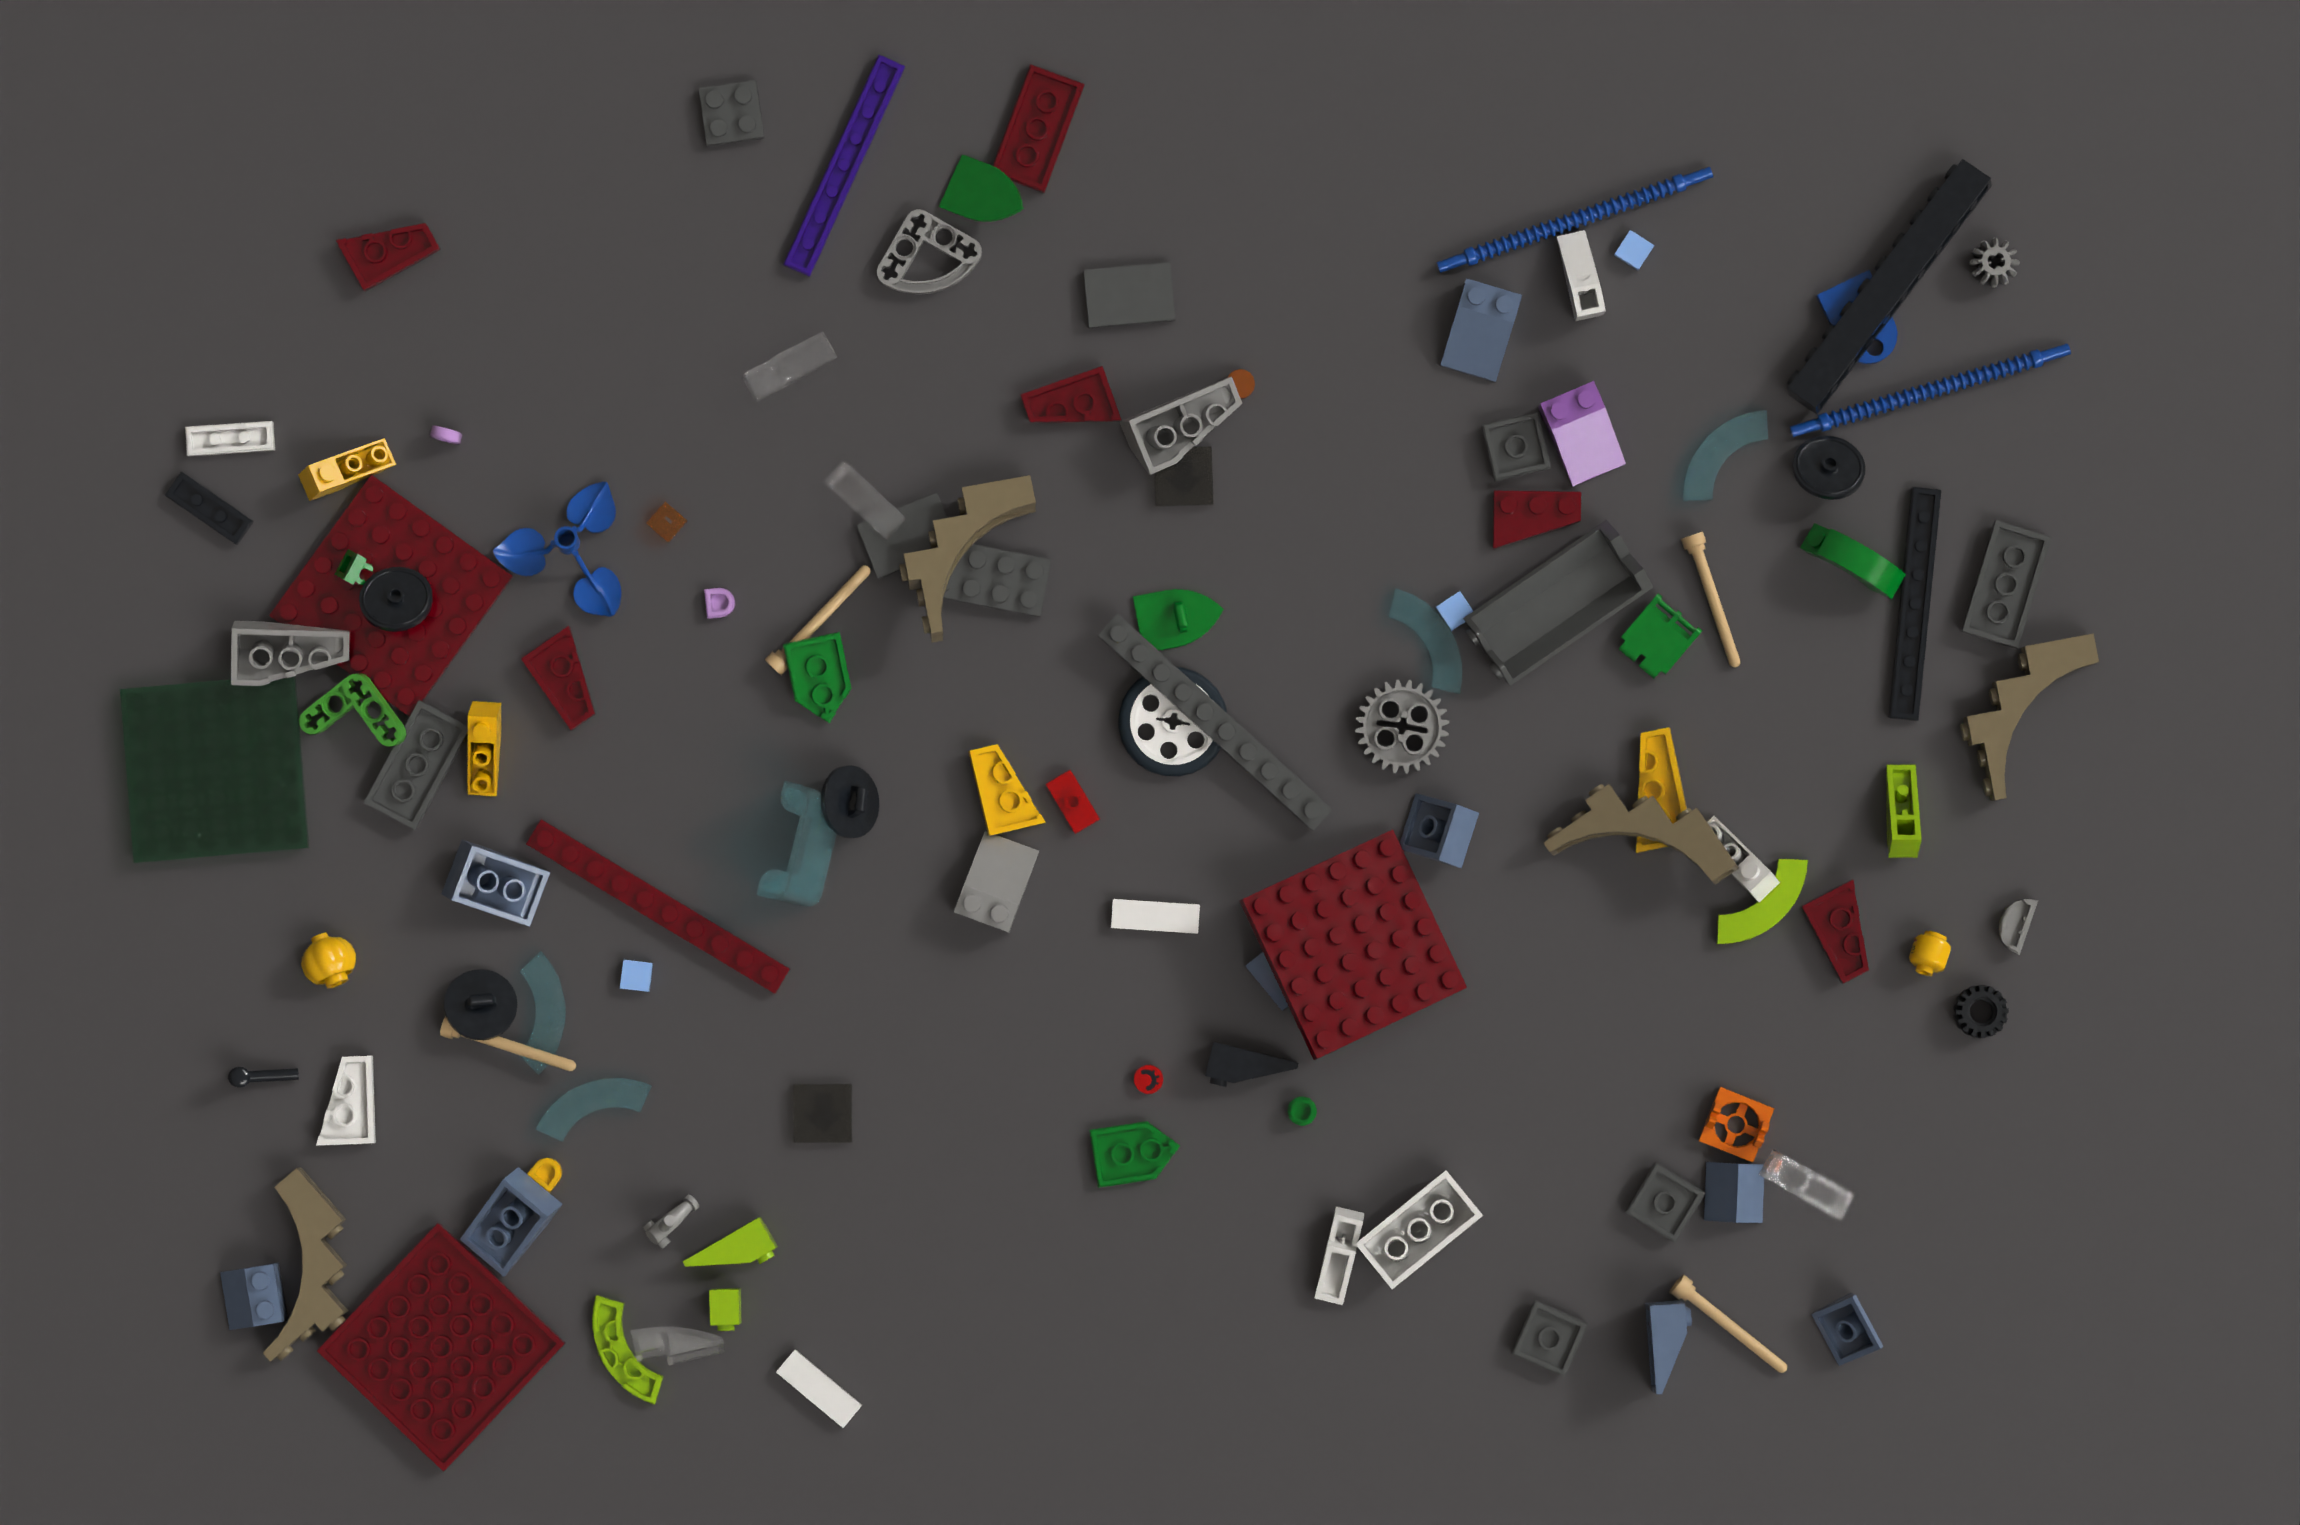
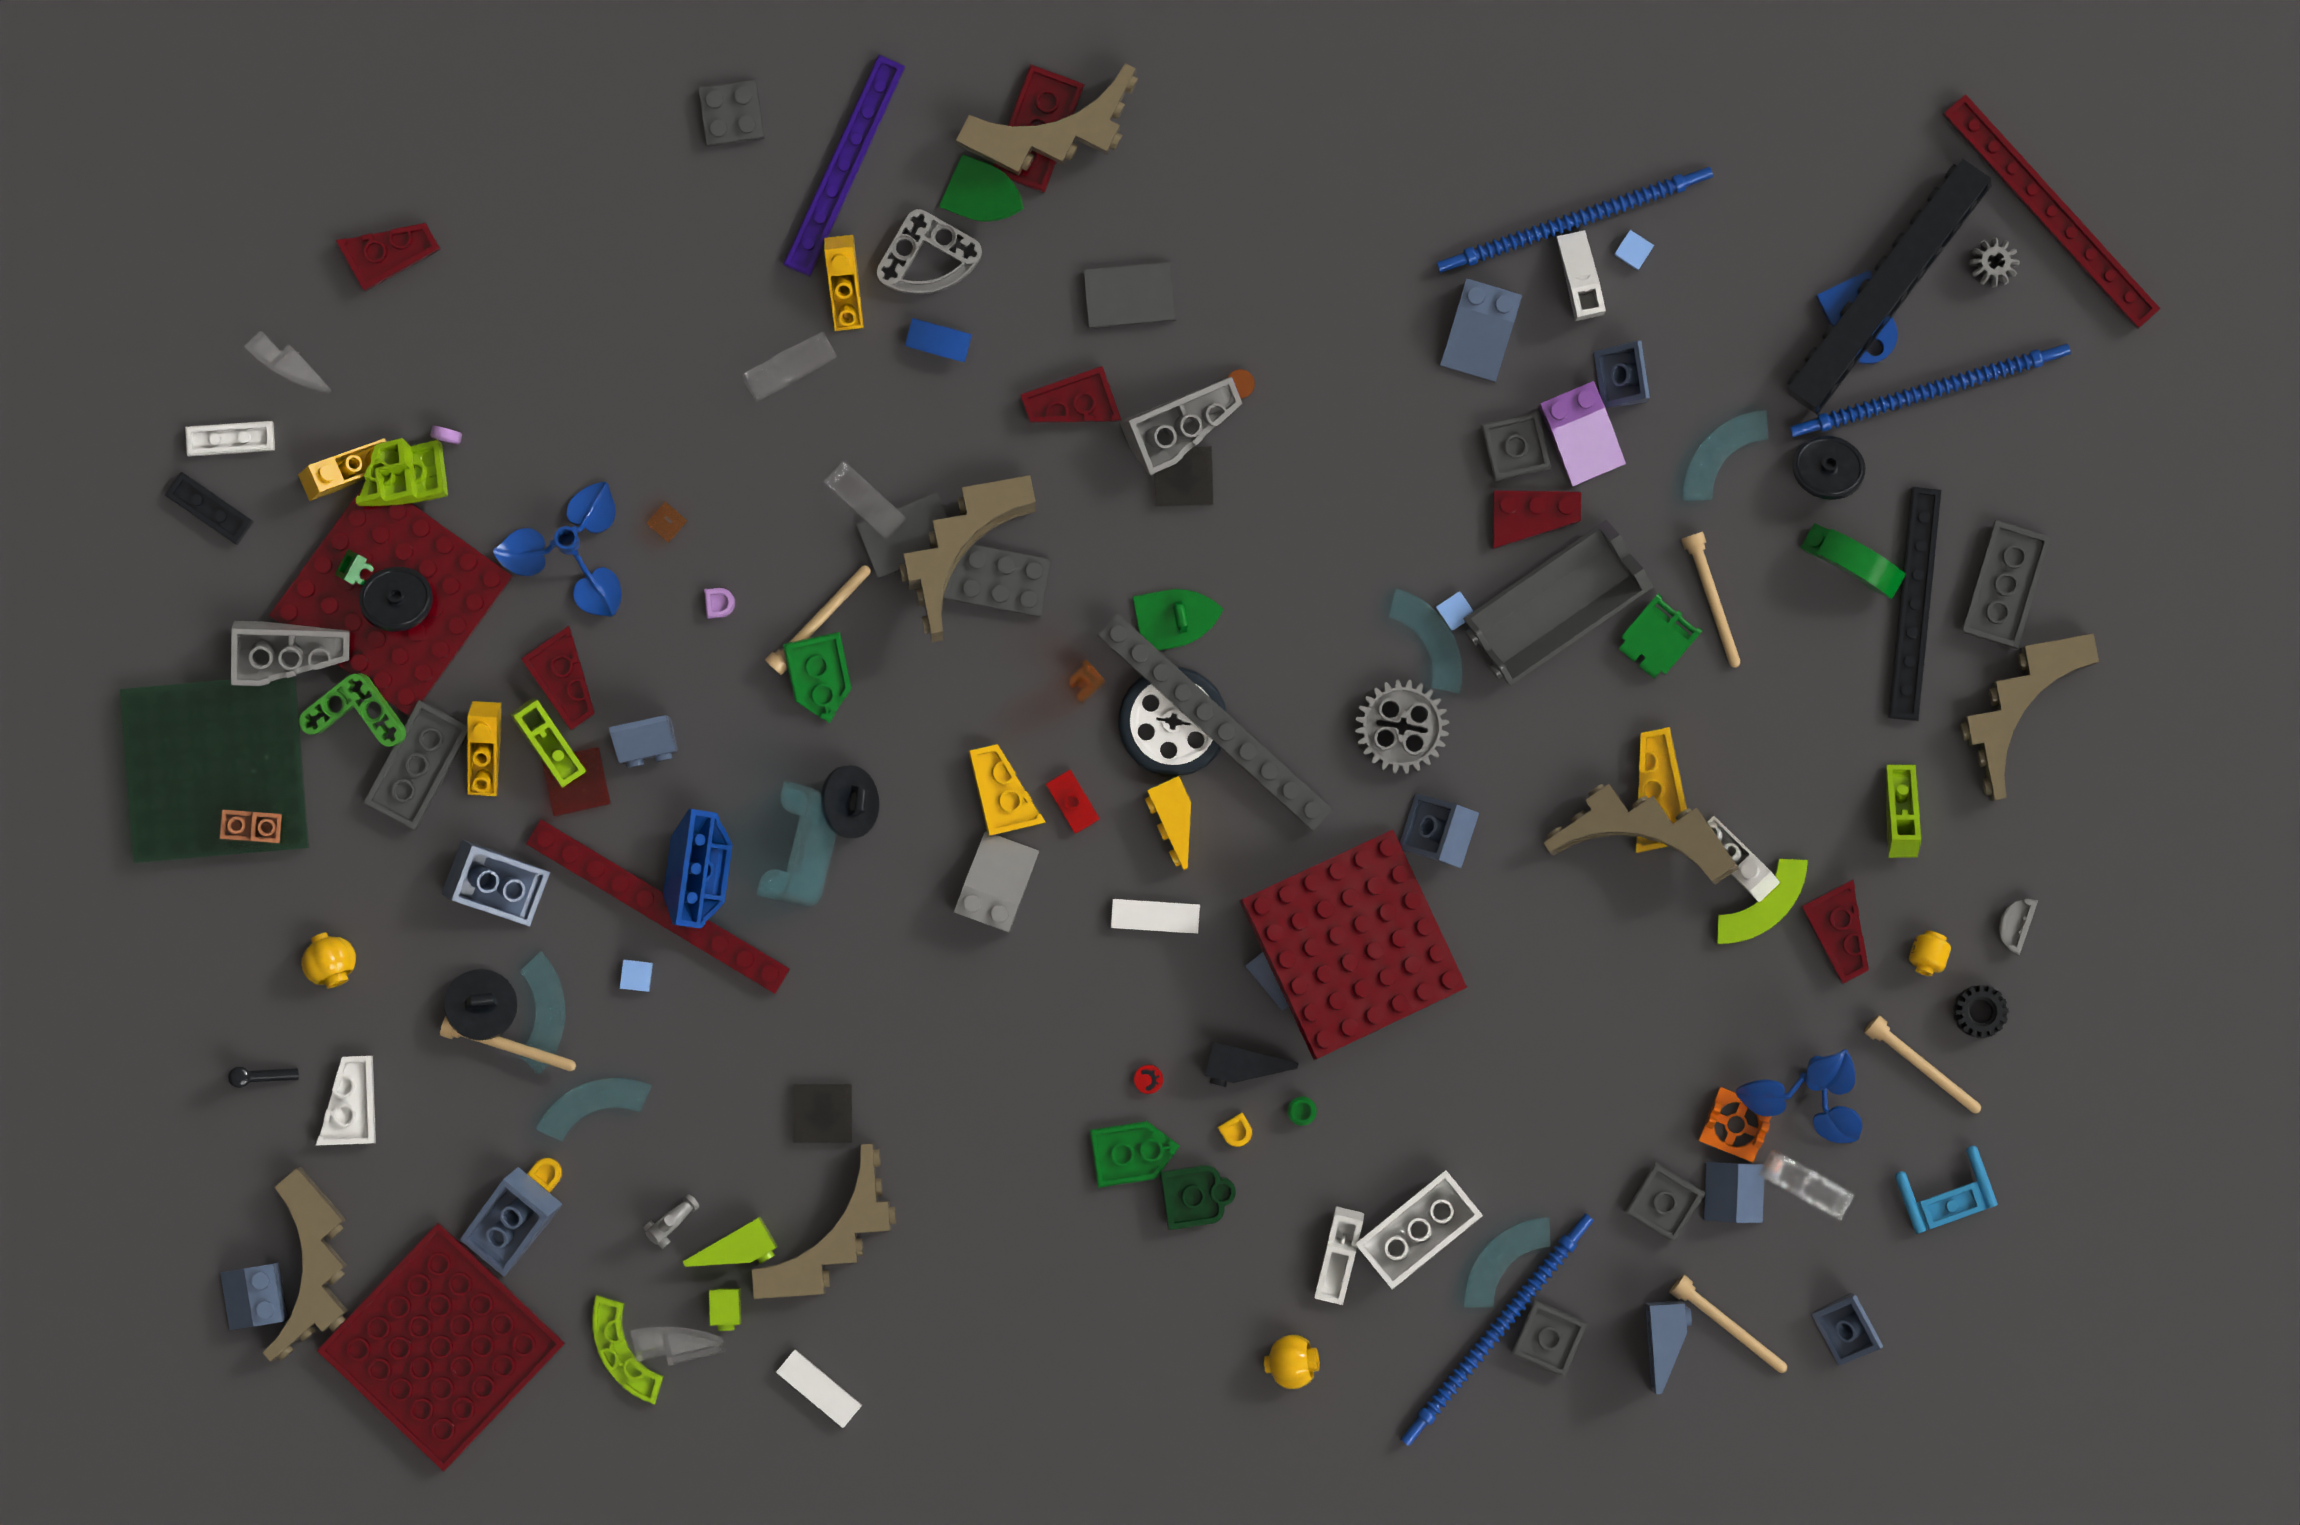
(250, 826): none -> nougat slope
(286, 363): none -> clear slope
(404, 474): none -> lime slope
(547, 742): none -> lime slope
(584, 792): none -> clear red tile
(644, 740): none -> sand blue slope
(697, 869): none -> blue wedge
(843, 282): none -> yellow slope
(864, 1213): none -> dark tan arch
(938, 340): none -> blue slope
(1056, 140): none -> dark tan arch
(1087, 676): none -> clear orange hinge
(1174, 811): none -> yellow slope
(1195, 1196): none -> dark green plate
(1236, 1131): none -> yellow tile
(1292, 1361): none -> yellow plant
(1427, 1414): none -> blue hose
(1499, 1255): none -> clear light blue tile
(1622, 375): none -> sand blue slope
(1823, 1073): none -> blue plant
(1878, 1029): none -> tan piece
(1952, 1203): none -> dark azure plate
(2051, 211): none -> dark red plate

